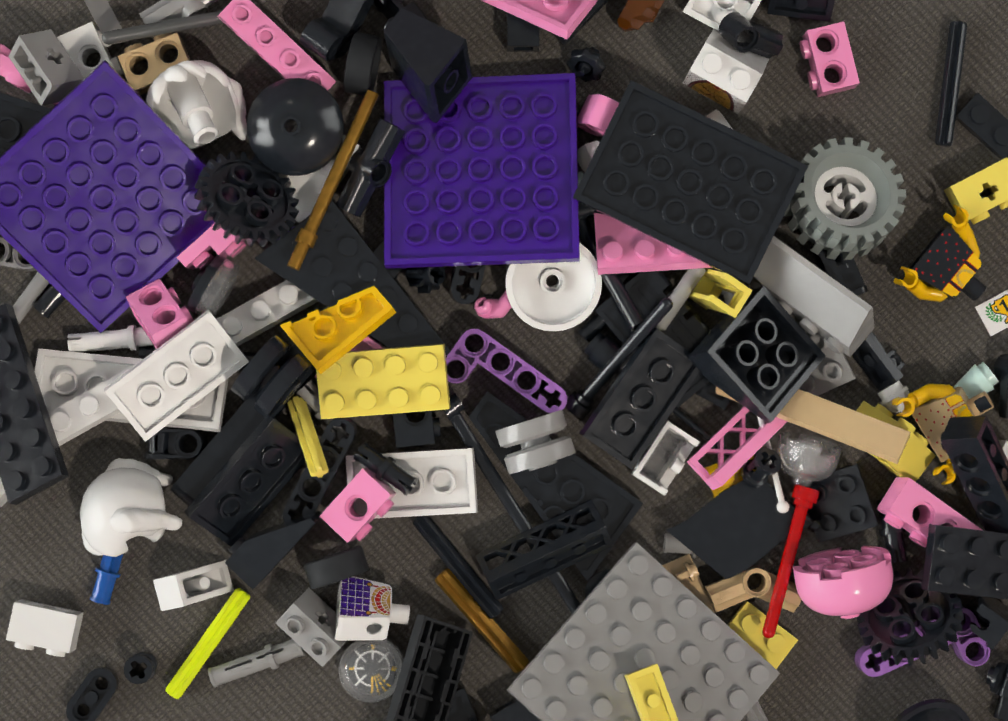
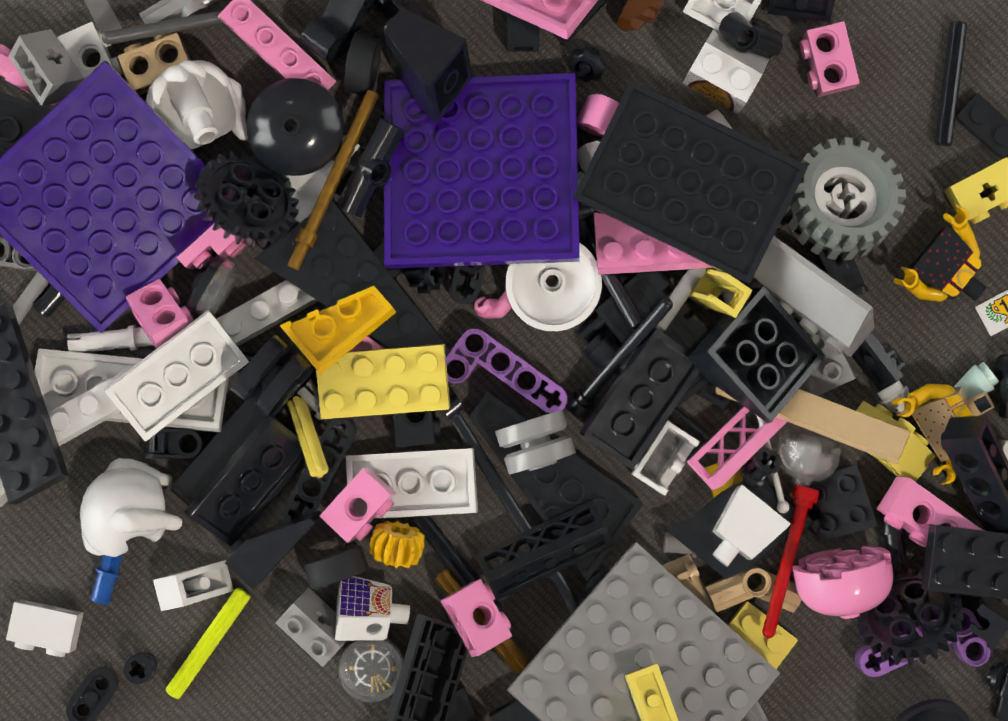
(243, 666): light grey pin -> none
(385, 468): black pin -> none
(396, 544): none -> yellow gear
(460, 609): none -> bright pink brick
(746, 526): none -> white torso

